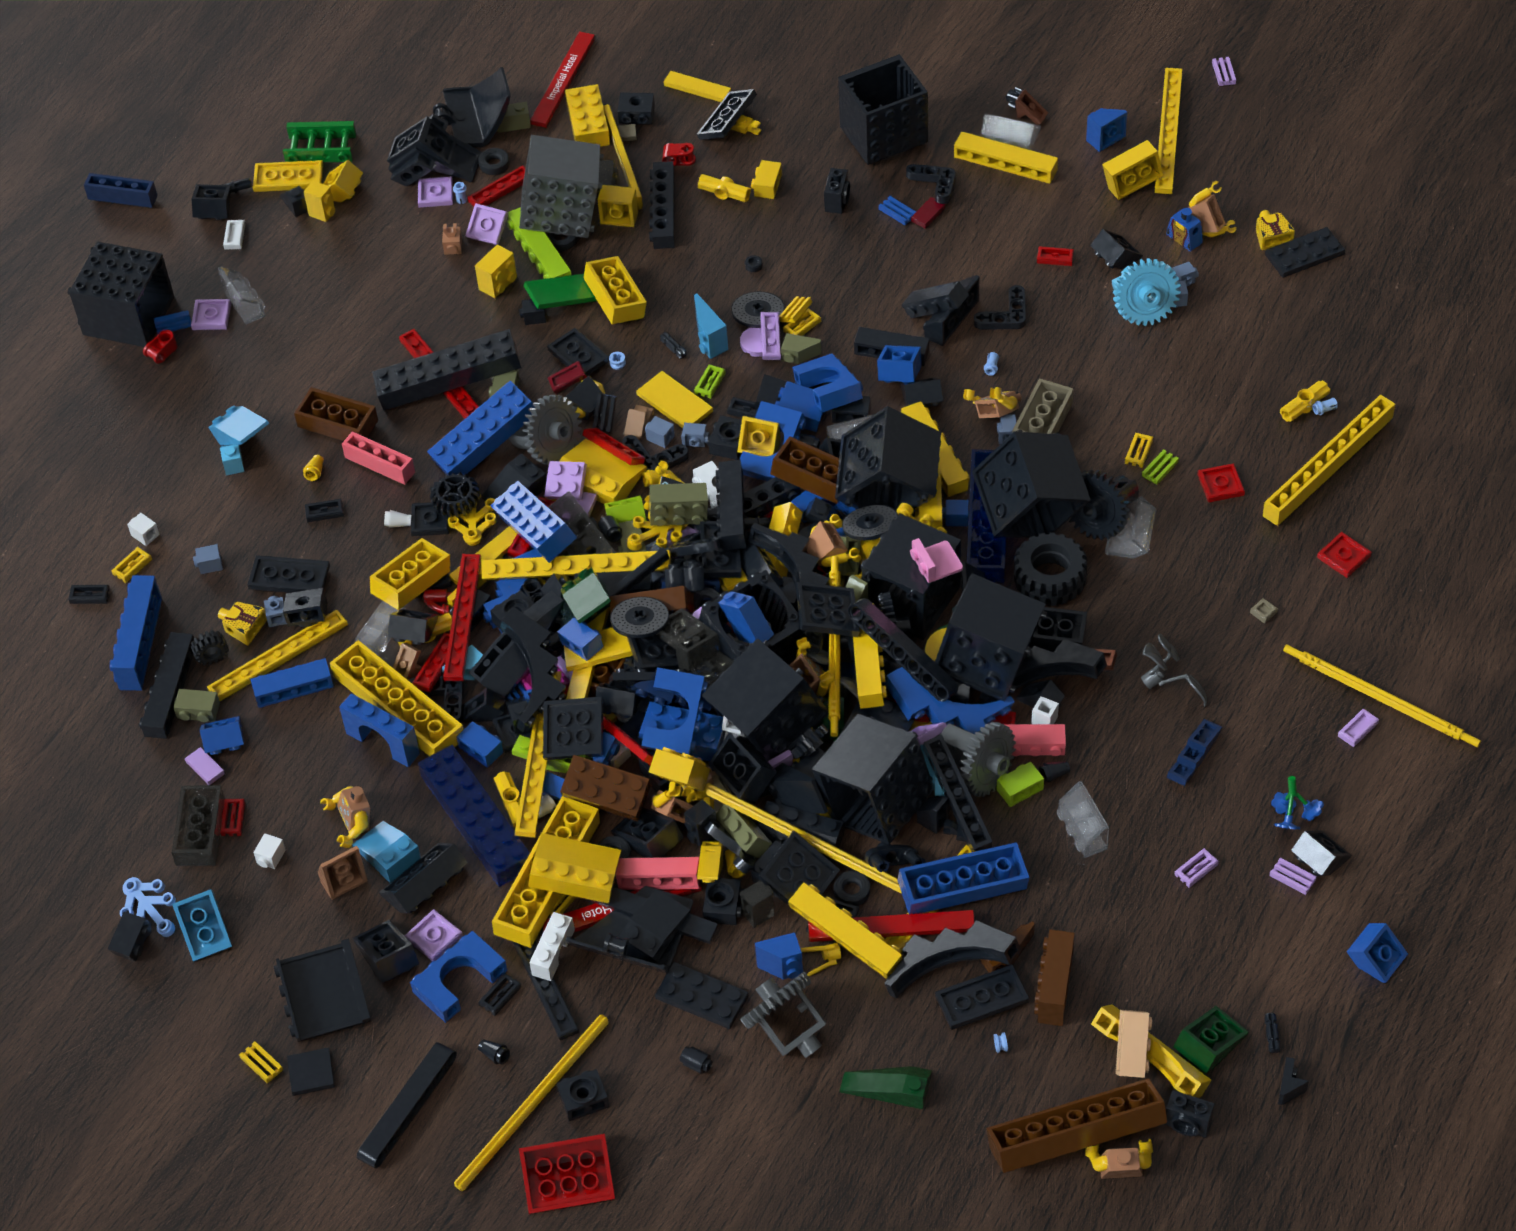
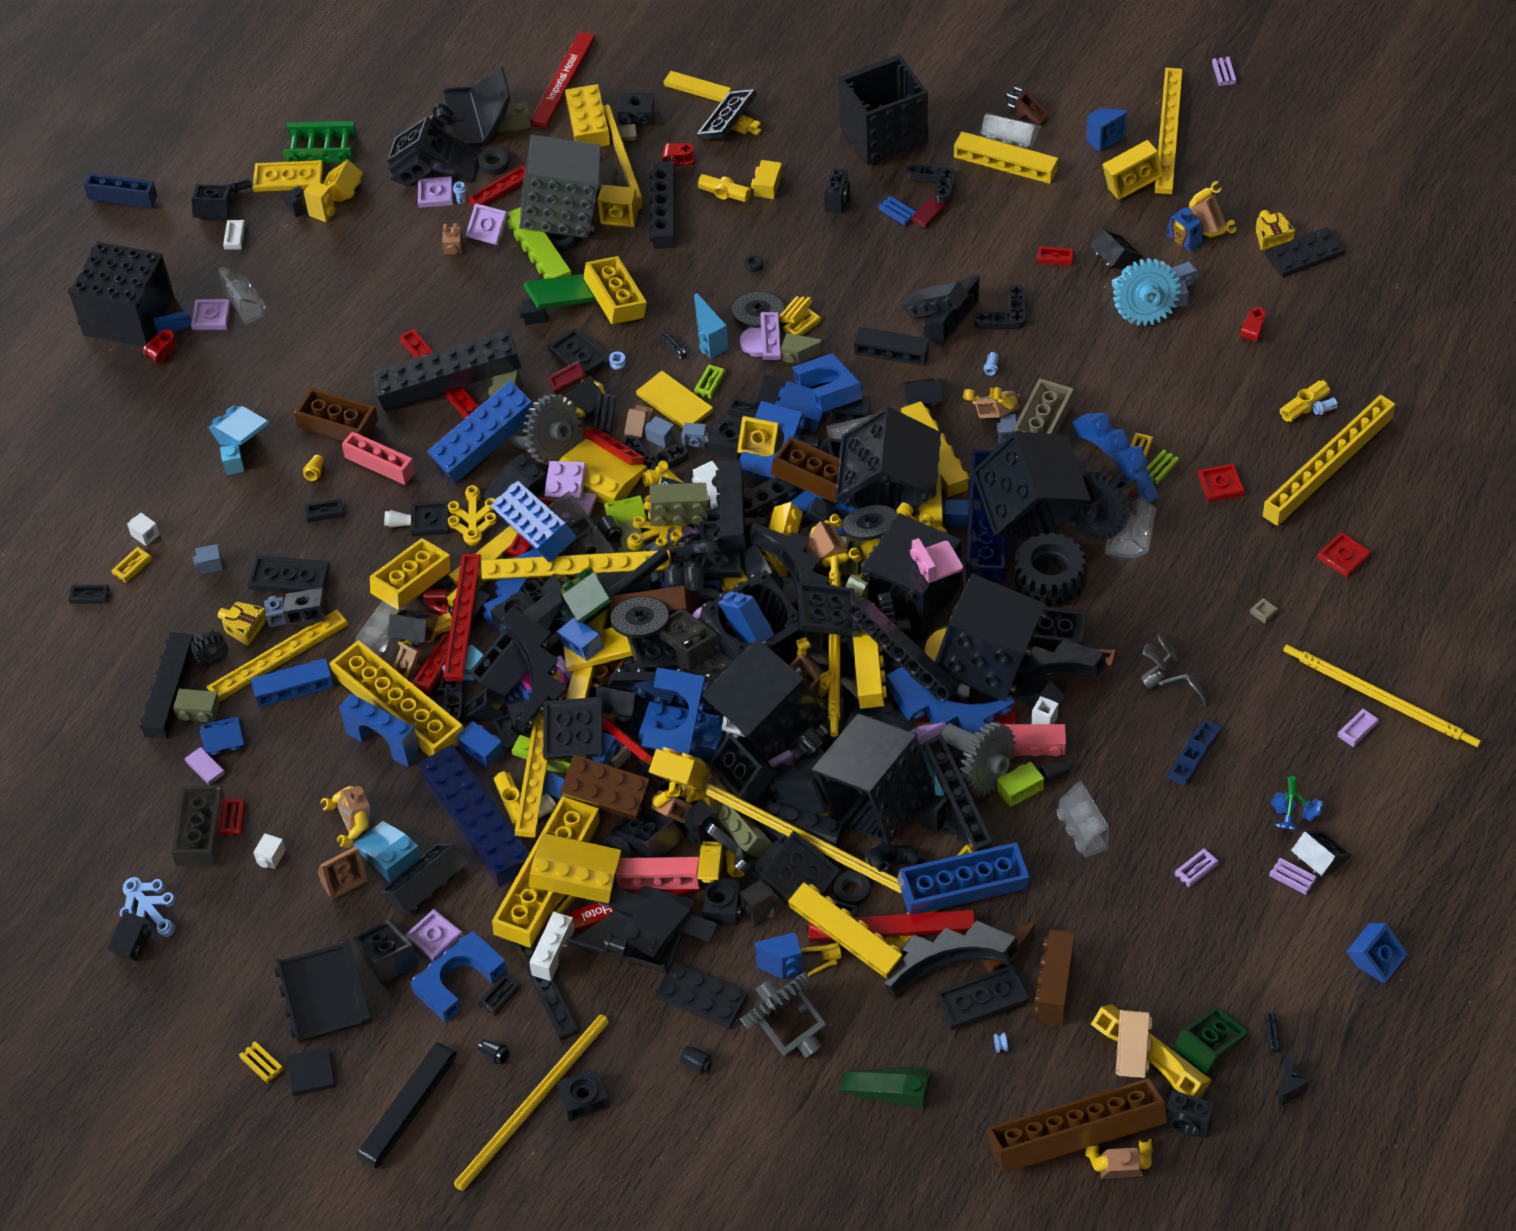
(136, 632): blue brick -> none
(202, 925): dark azure slope -> none
(459, 492): black gear -> none
(496, 271): yellow brick -> none
(566, 1173): red slope -> none
(899, 364): blue brick -> none
(1129, 459): none -> blue arch
(1253, 325): none -> red piece

